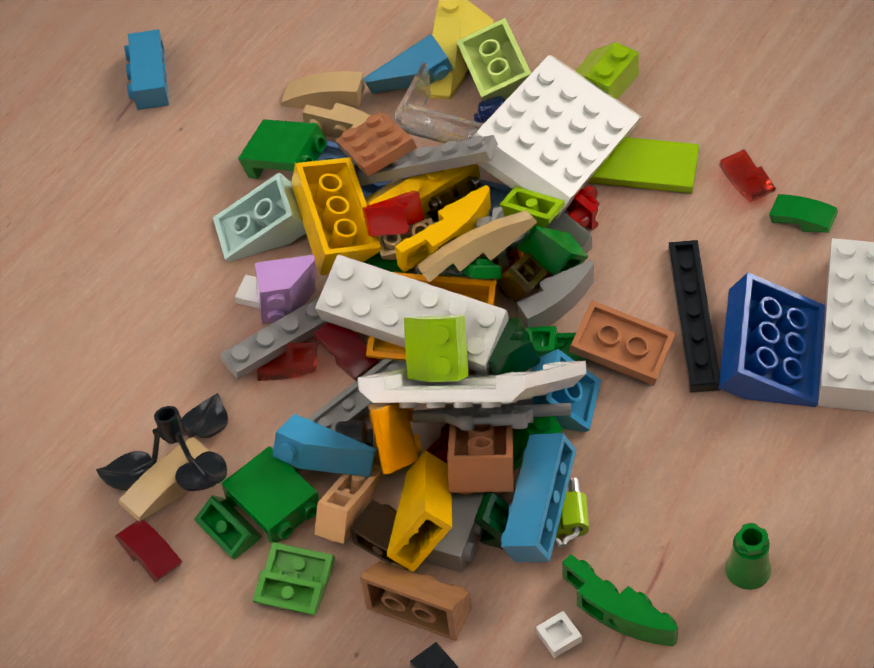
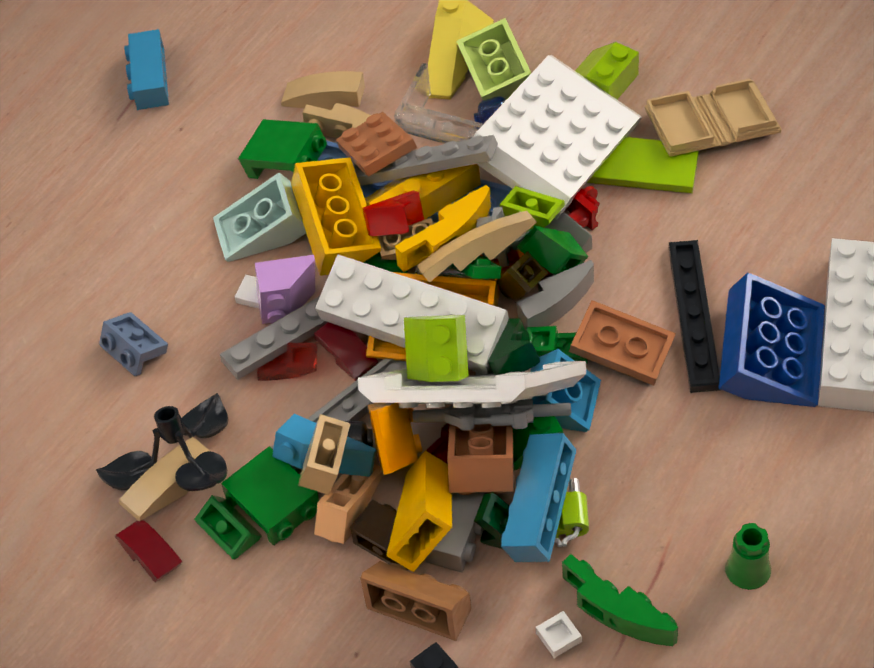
(131, 342): none -> sand blue bracket
(294, 579): bright green slope -> none
(324, 454): none -> tan slope
(403, 68): dark azure slope -> none
(447, 197): dark brown hinge -> none
(712, 120): none -> tan piece
(746, 177): clear red slope -> none
(807, 212): green slope -> none

